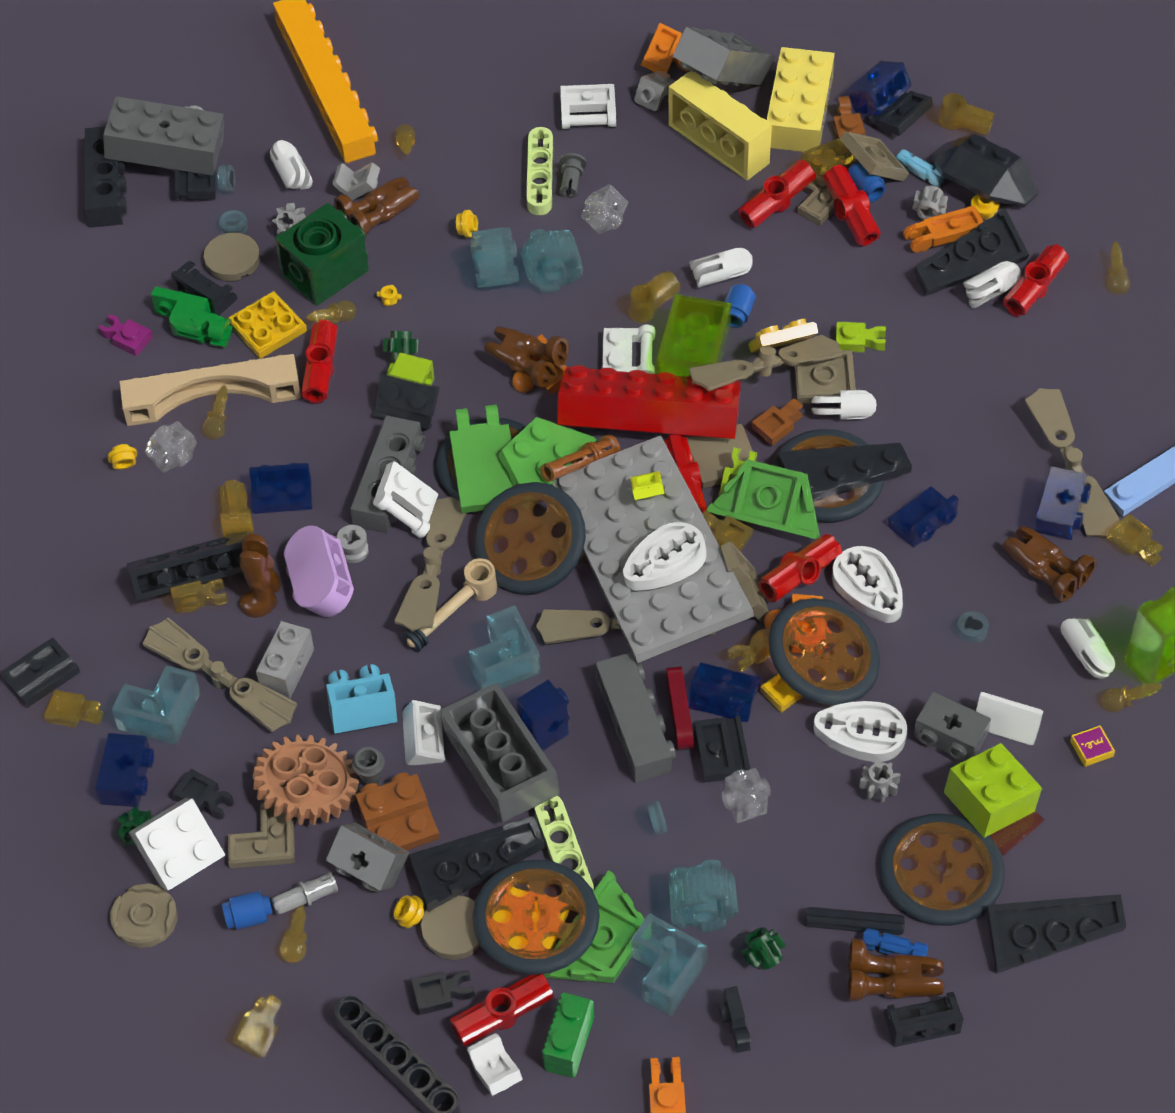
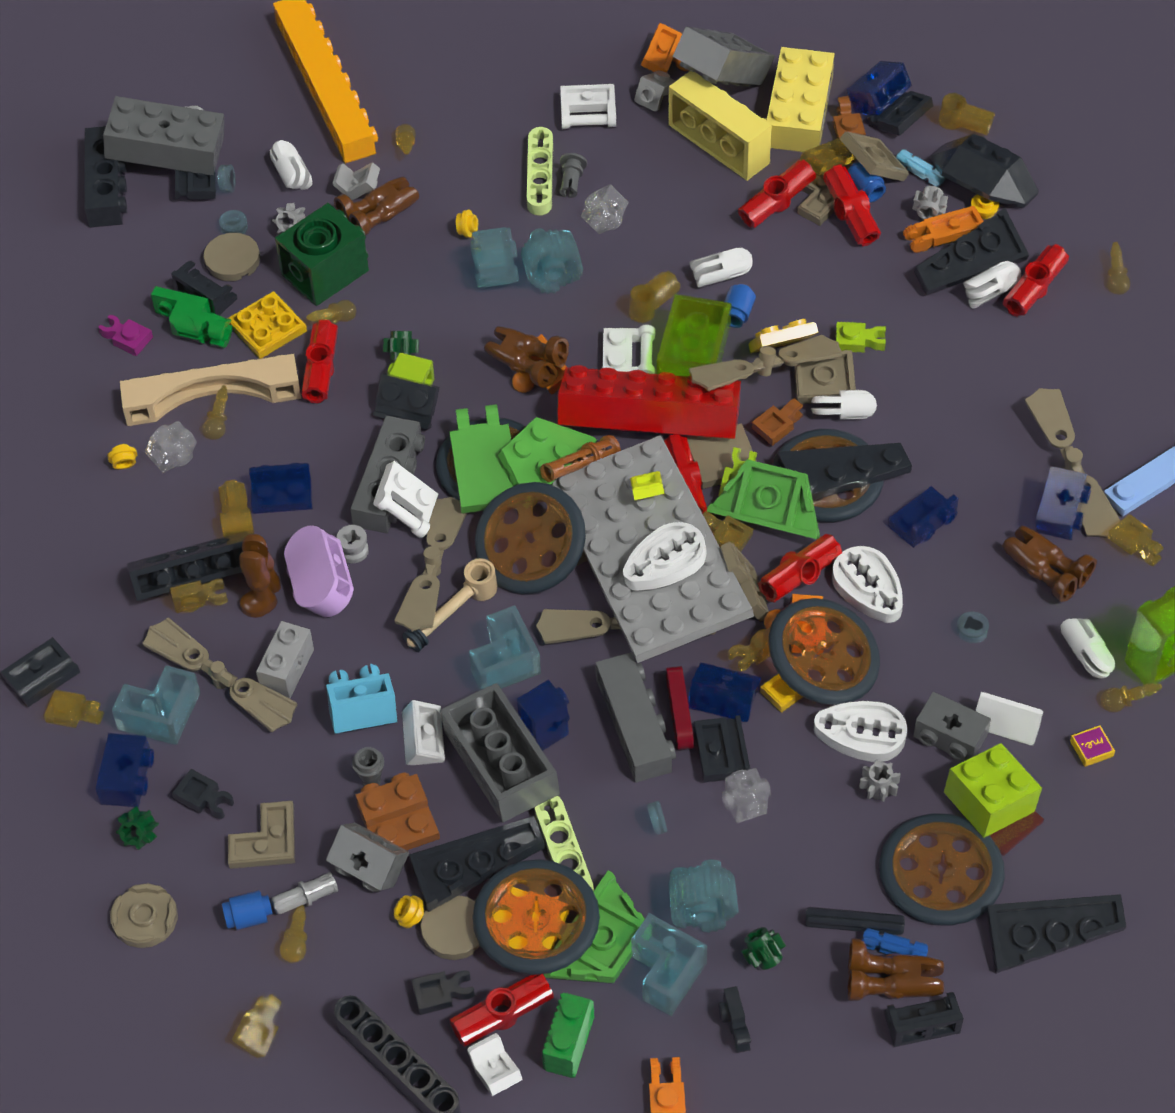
(177, 843): white brick -> none
(305, 779): nougat gear -> none
(389, 295): yellow piece -> none

